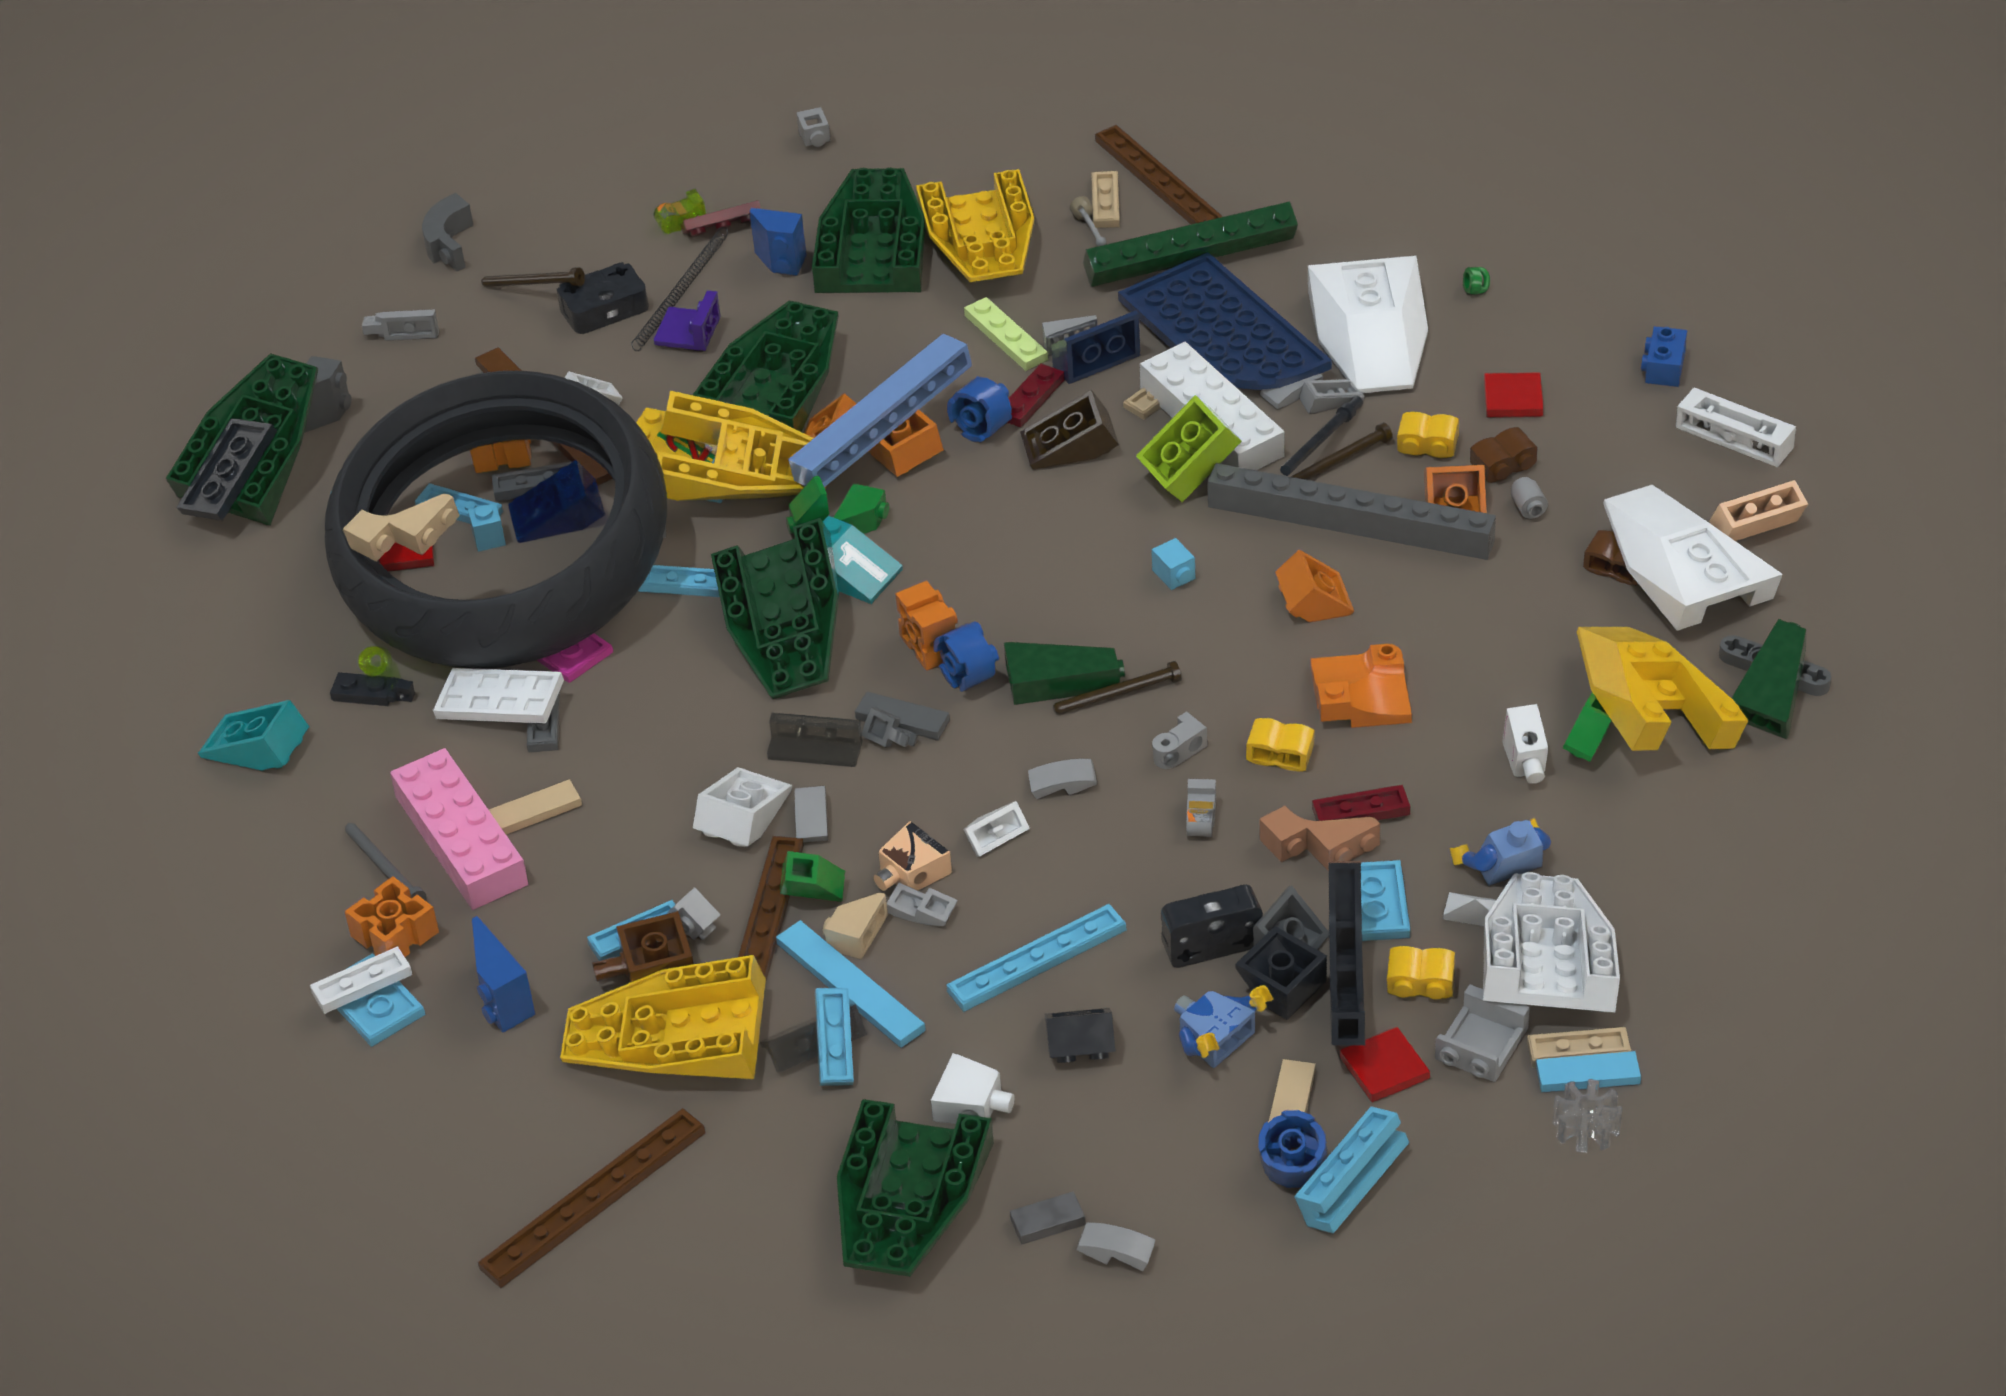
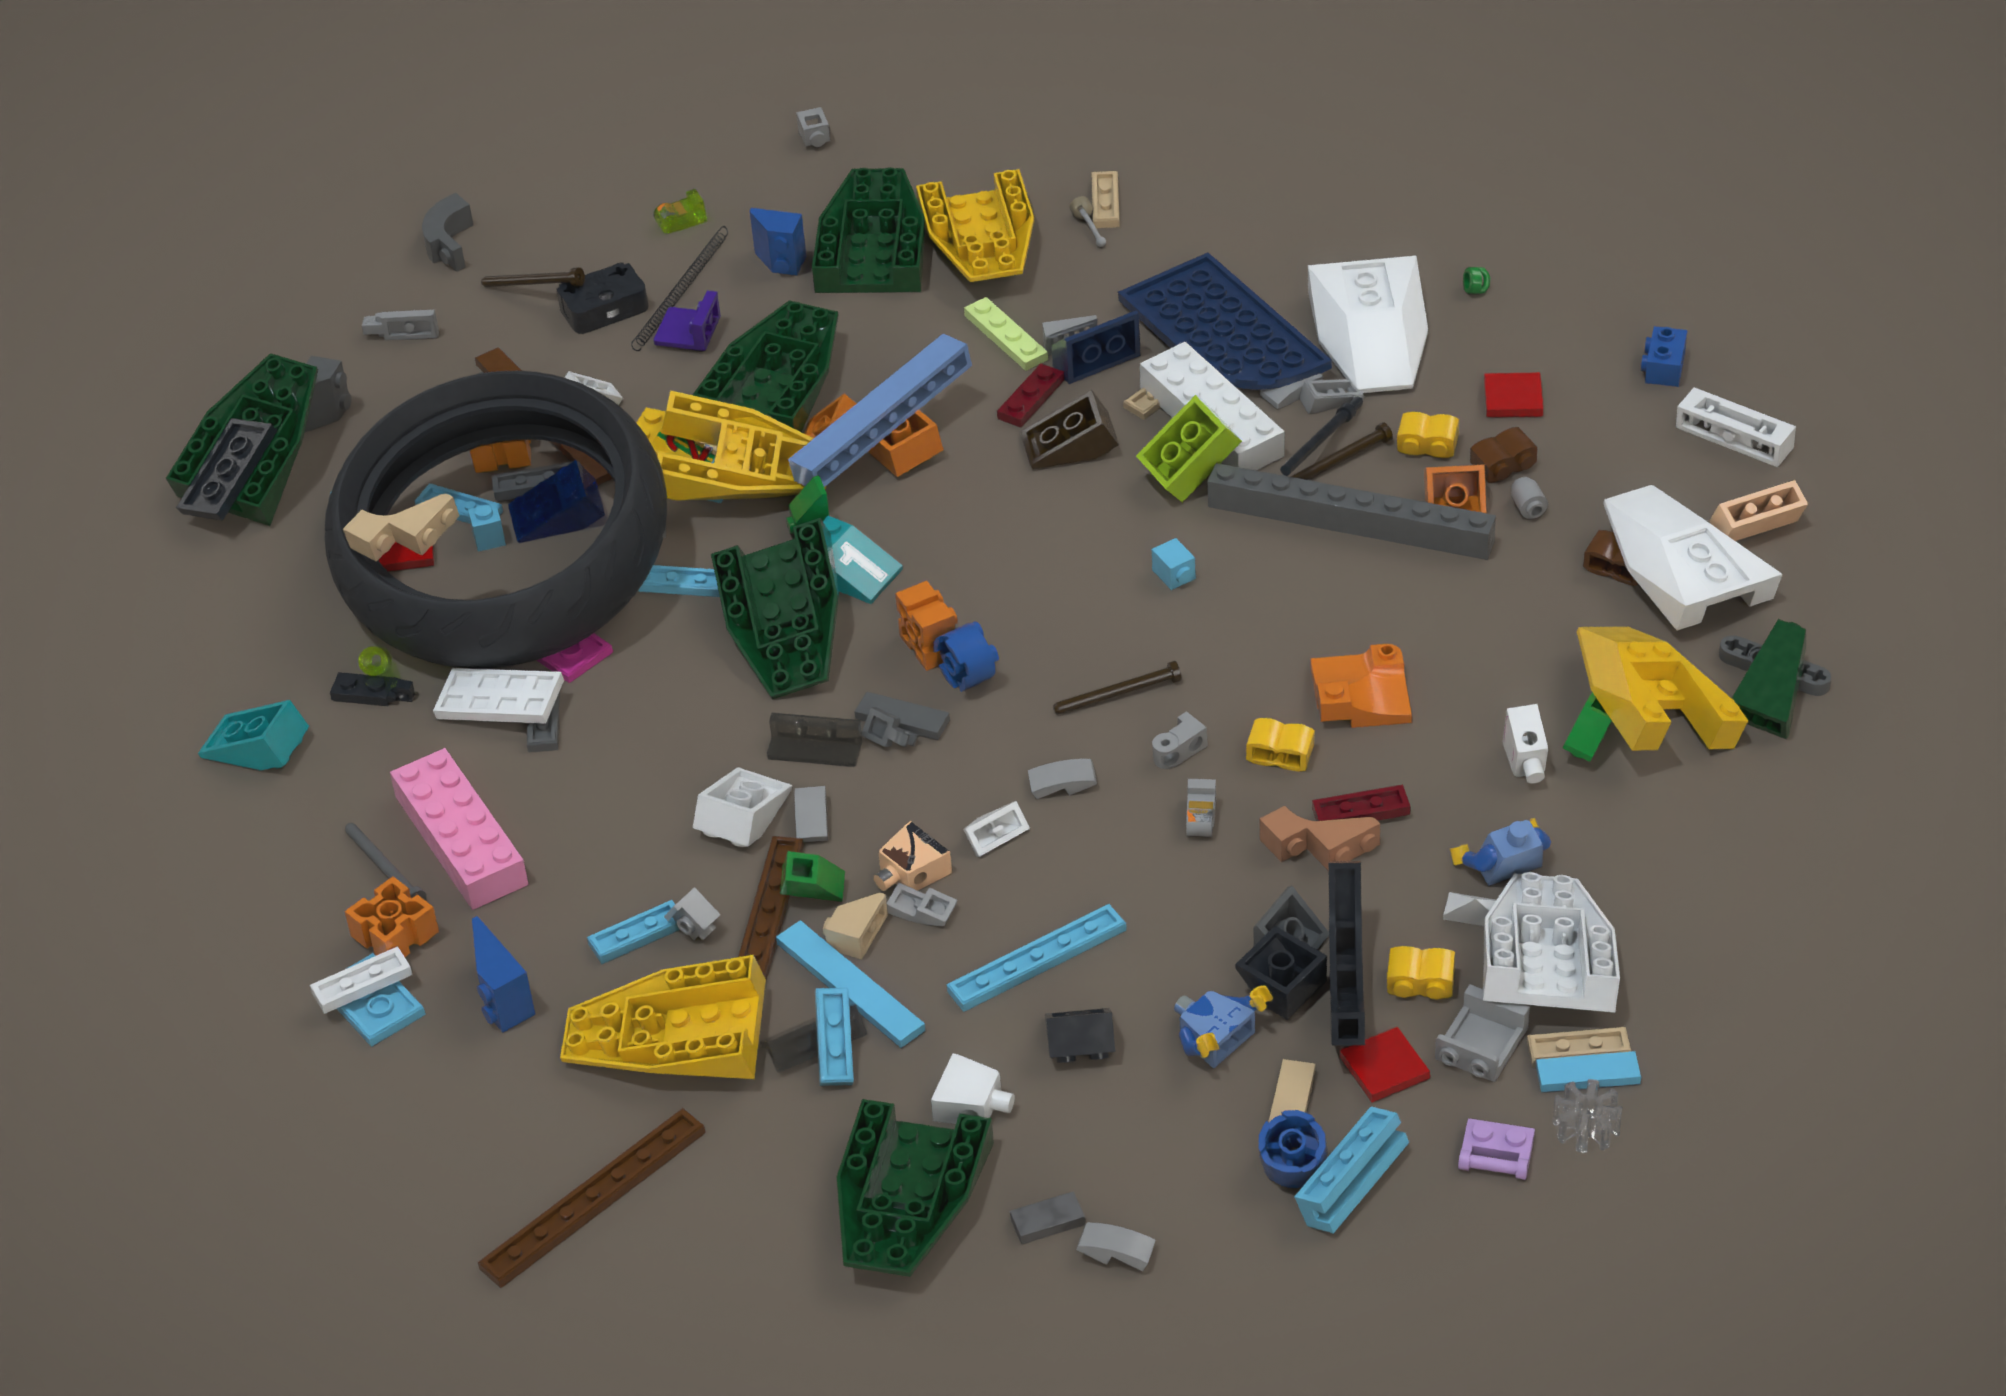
(536, 807): tan tile -> none
(647, 948): reddish brown brick -> none
(697, 225): plate -> none
(863, 508): green slope -> none
(980, 408): blue brick -> none
(1058, 671): dark green slope -> none
(1155, 175): reddish brown tile -> none
(1181, 244): dark green brick -> none
(1210, 925): black axle -> none
(1312, 589): orange slope -> none
(1383, 901): medium azure tile -> none
(1500, 1142): none -> lavender plate

